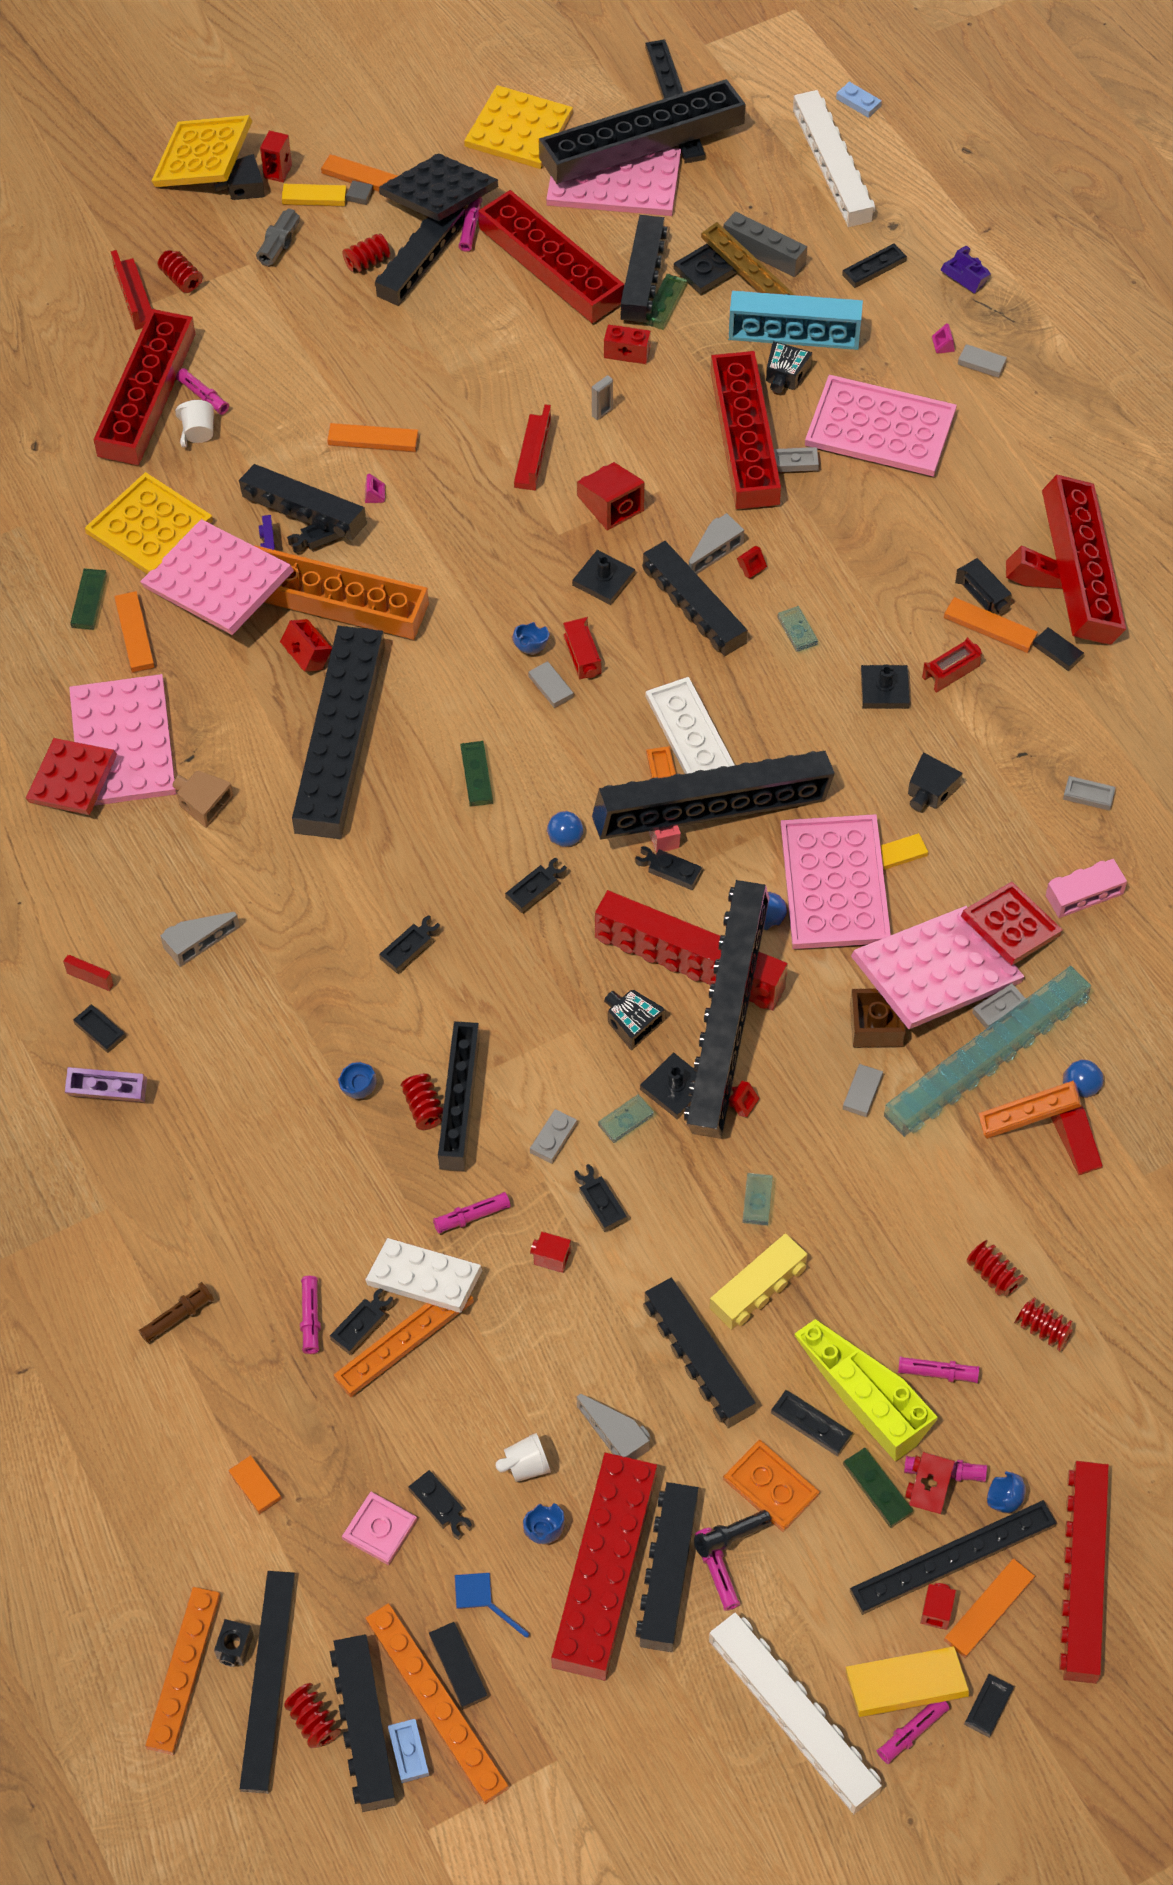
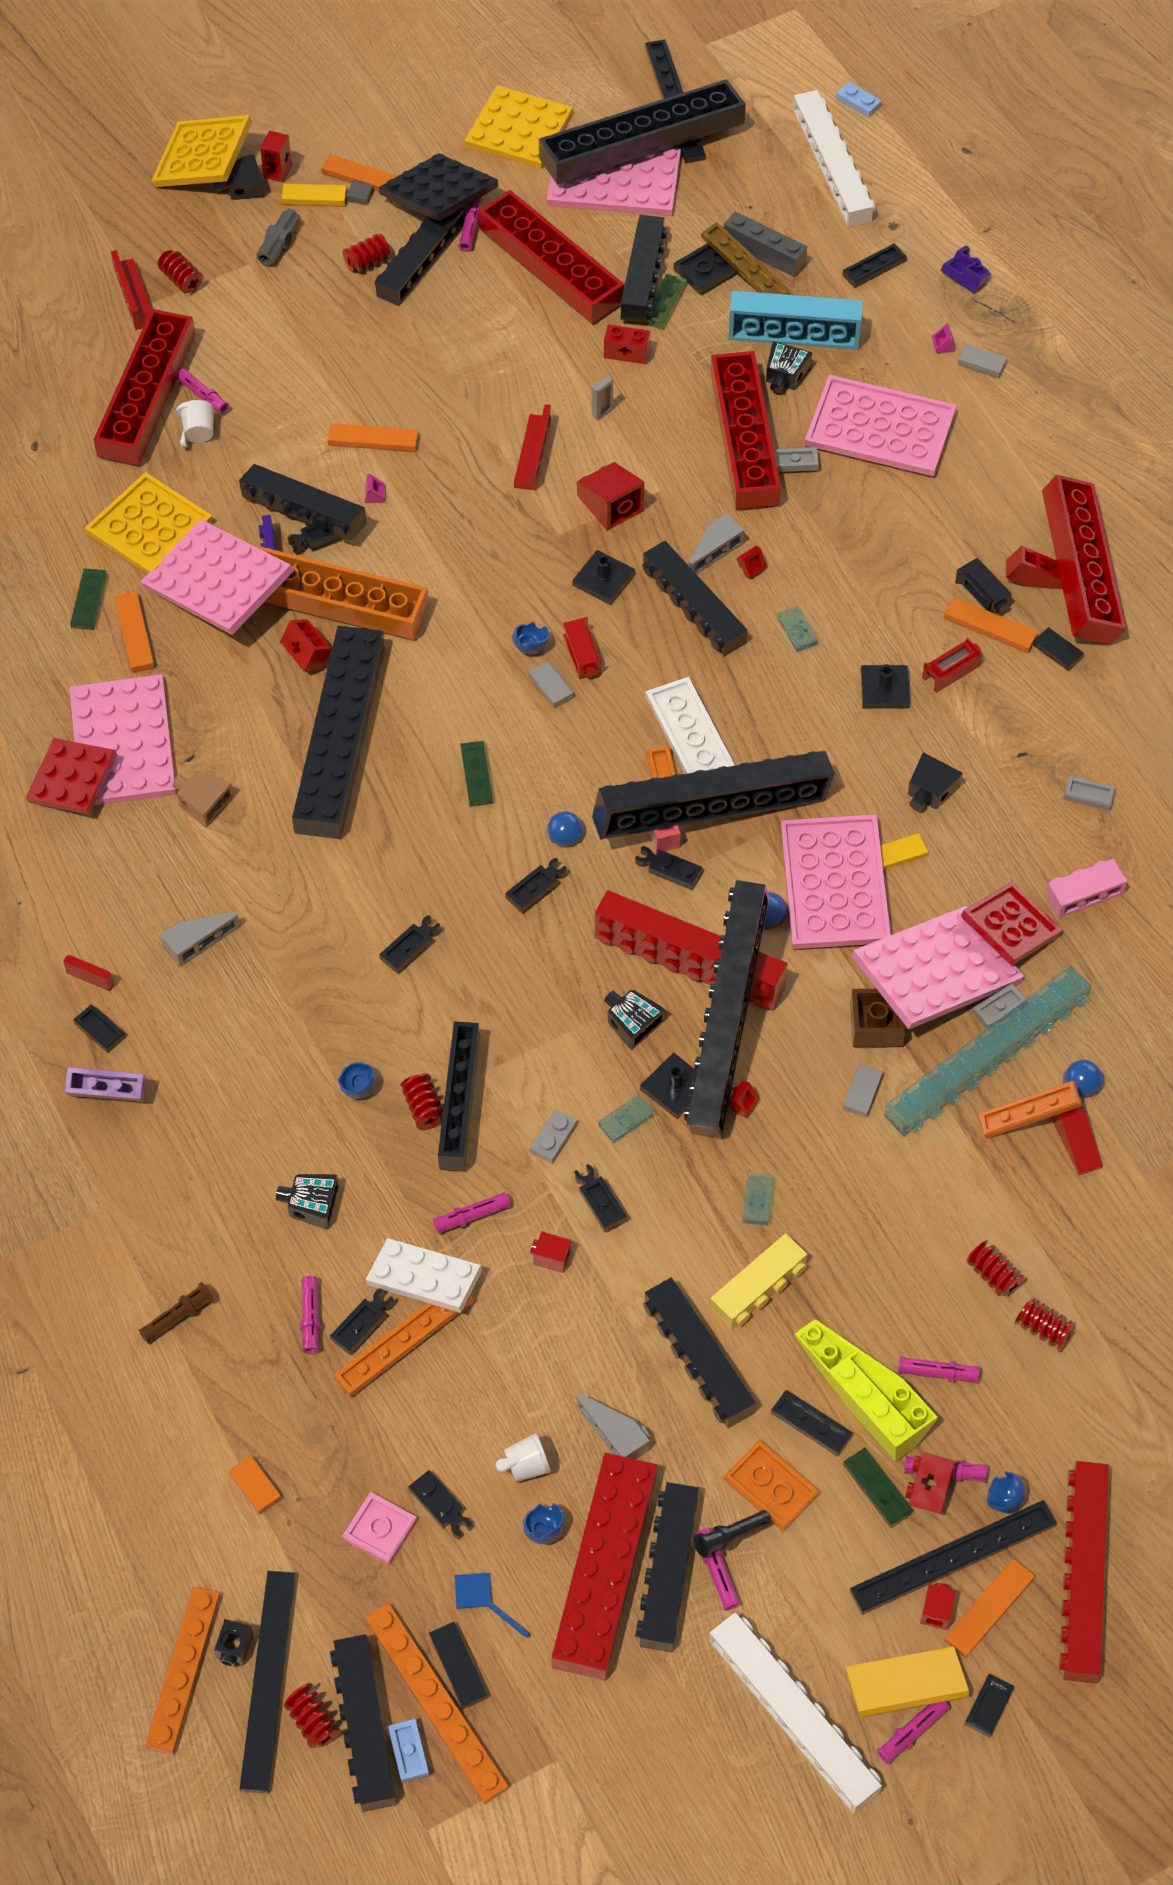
(311, 1198): none -> torso

